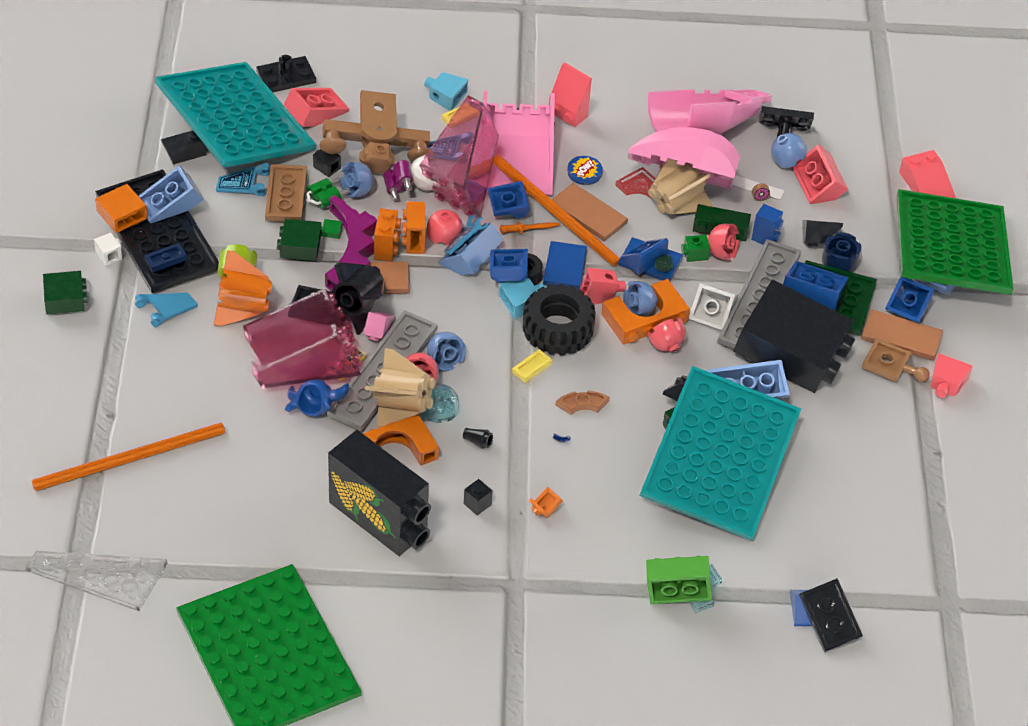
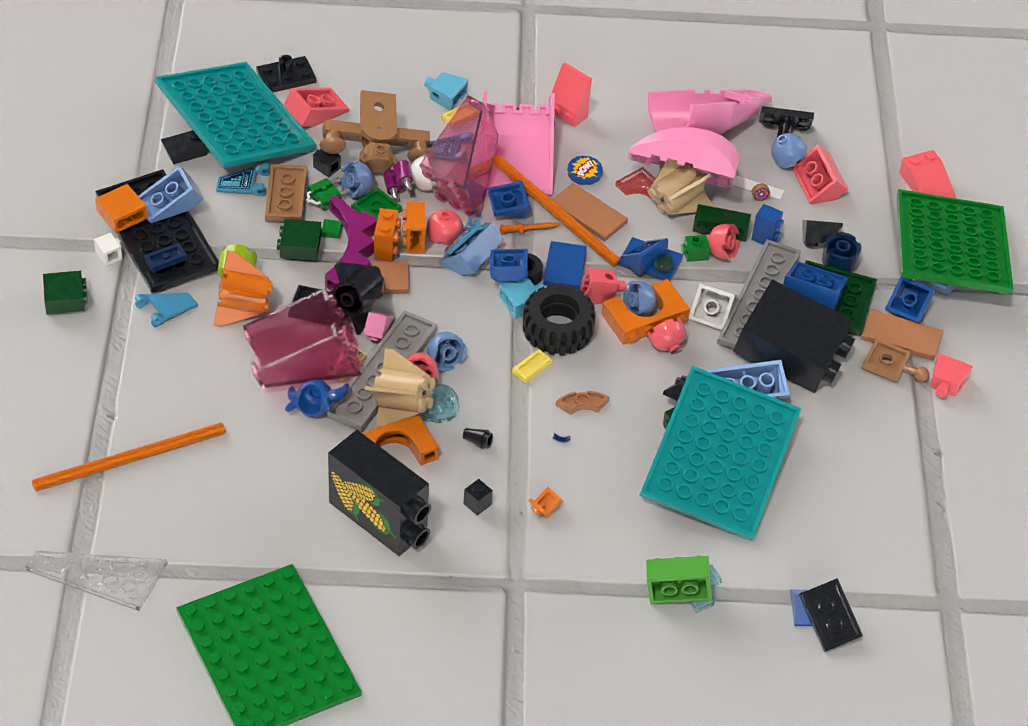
(374, 201): none -> green tile

